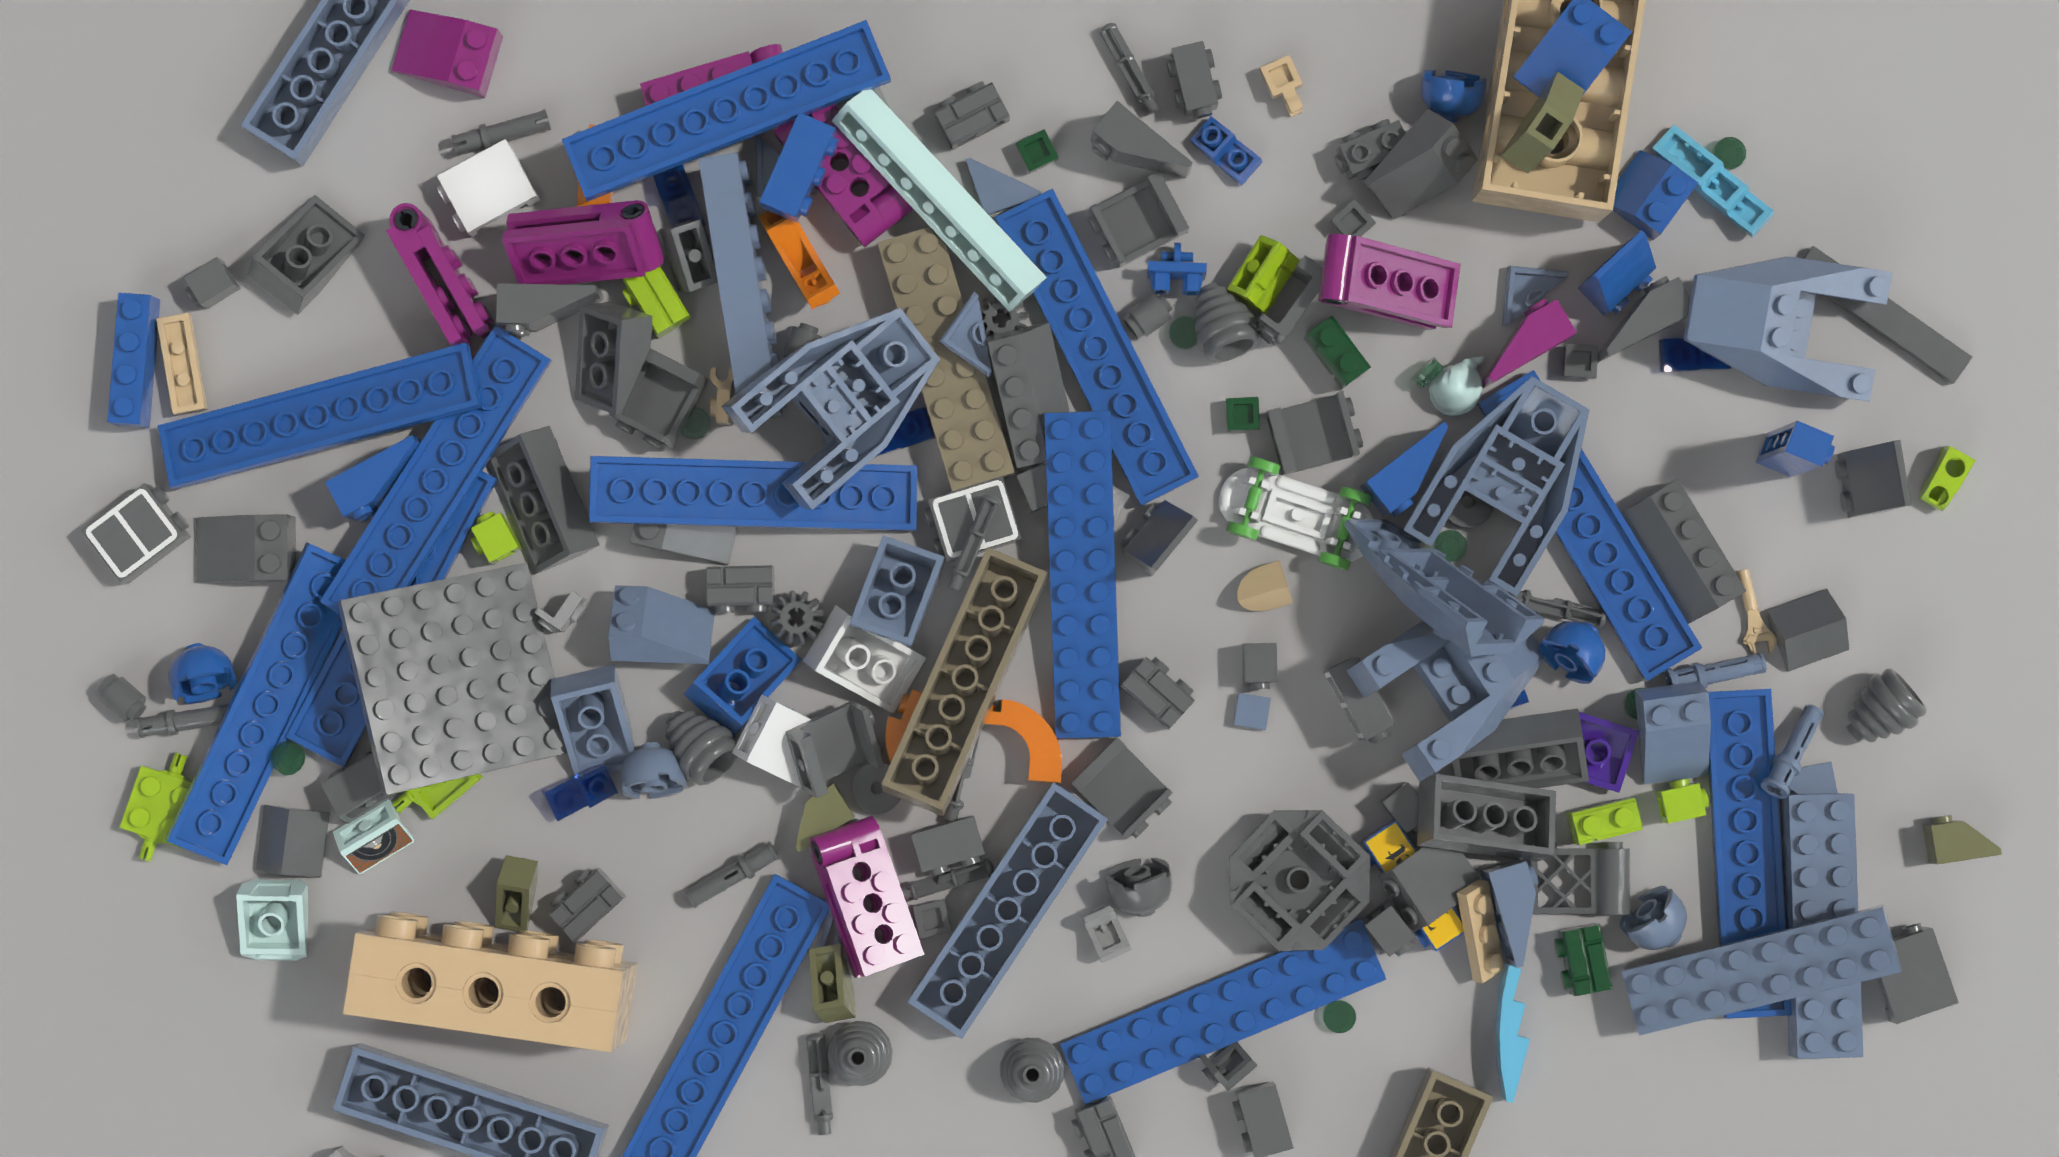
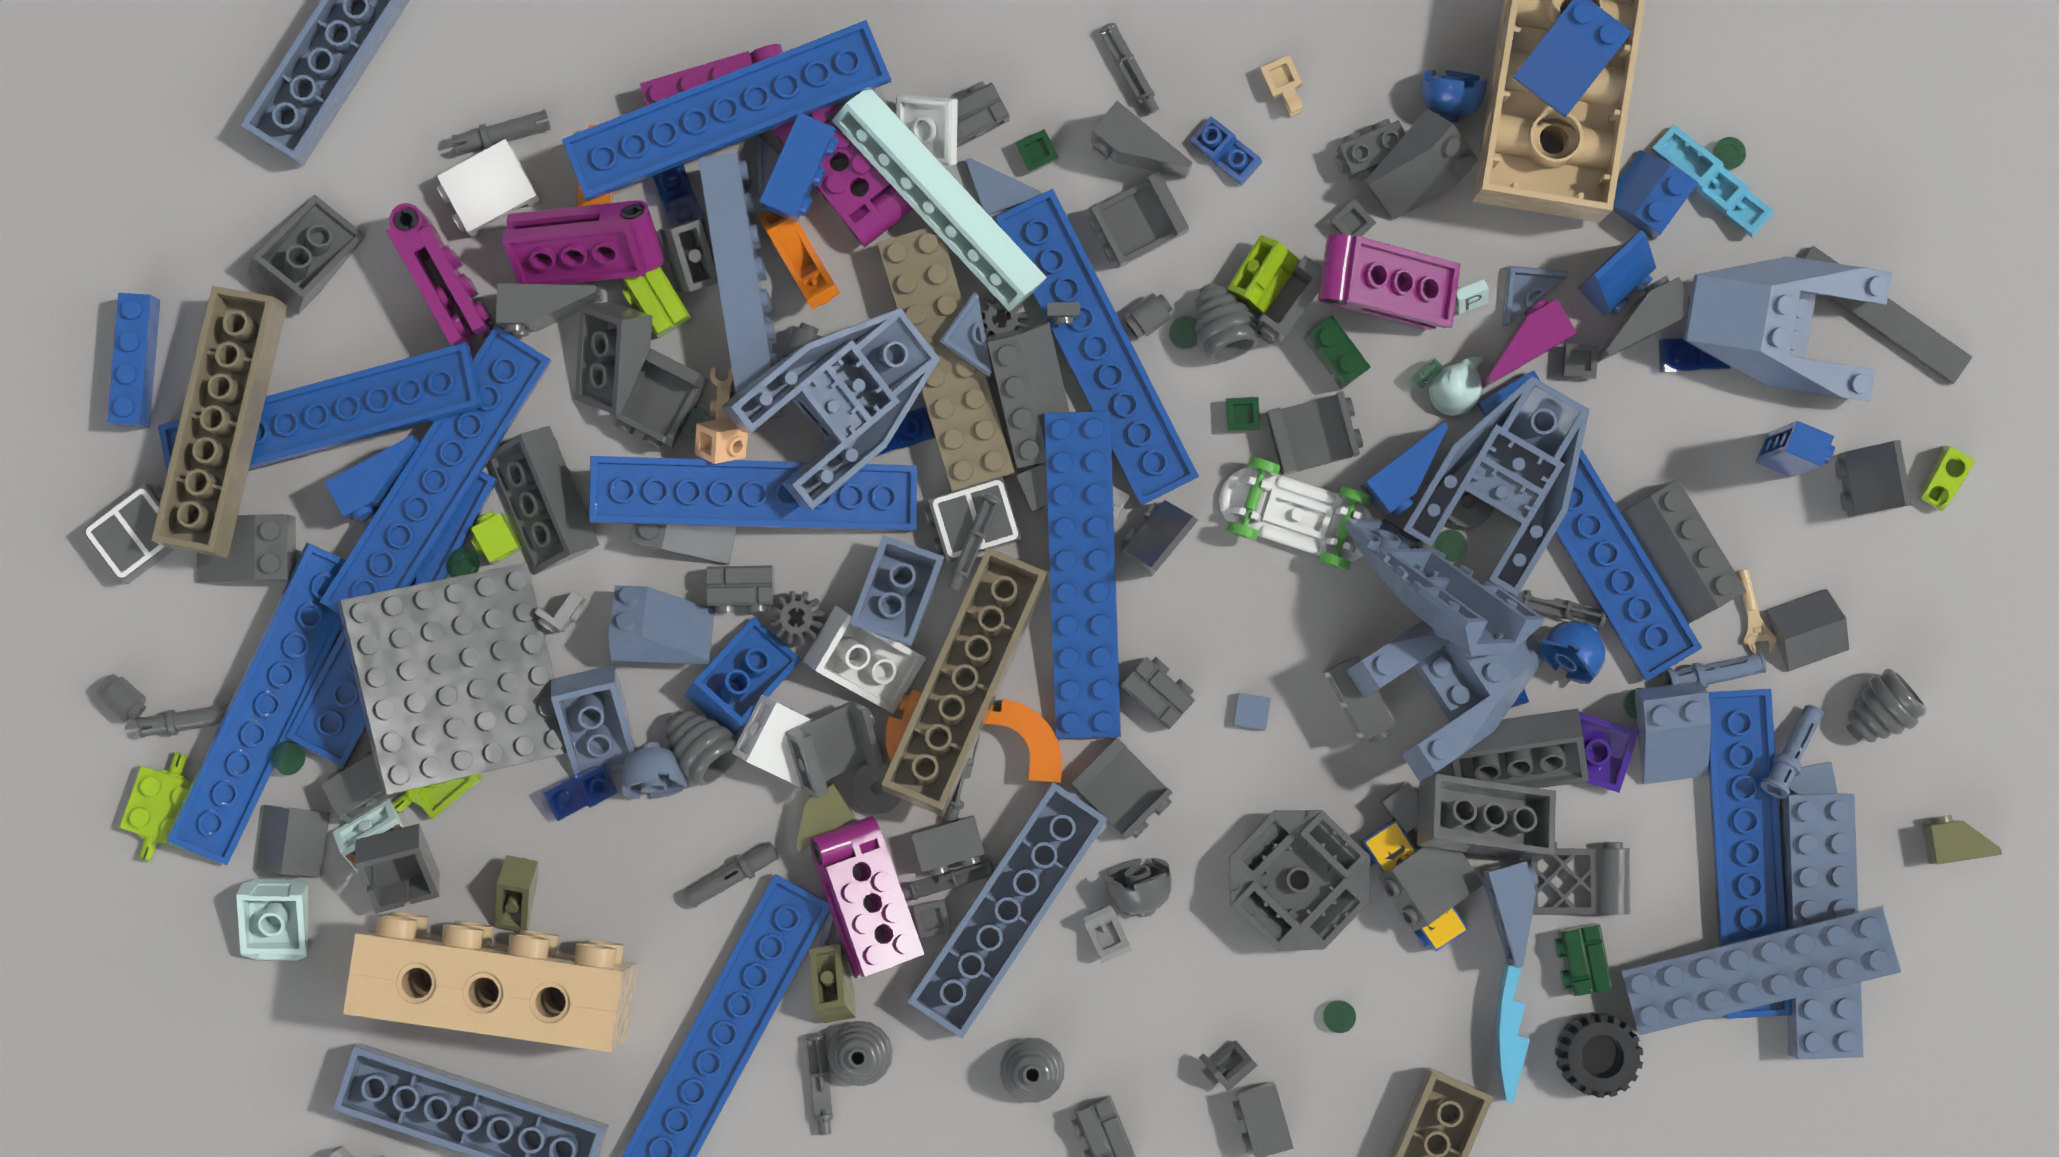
(182, 364): tan plate -> none
(200, 674): blue cylinder -> none
(210, 283): dark grey brick -> none
(219, 422): none -> dark tan brick
(396, 858): none -> dark grey piece
(448, 52): magenta slope -> none
(462, 562): none -> clear green tile
(586, 903): dark grey brick -> none
(720, 441): none -> light nougat brick
(932, 122): none -> white tile
(1063, 312): none -> dark grey plate
(1180, 269): blue hips -> none
(1196, 88): dark grey brick -> none
(1220, 1013): blue plate -> none
(1259, 664): dark grey brick -> none
(1264, 588): tan brick -> none
(1389, 929): dark grey brick -> none
(1472, 296): none -> light aqua tile
(1480, 931): tan plate -> none
(1544, 123): olive slope -> none
(1604, 821): lime brick -> none
(1625, 1063): none -> black tyre
(1657, 920): sand blue cylinder -> none
(1682, 801): lime brick -> none
(1924, 978): dark grey panel -> none

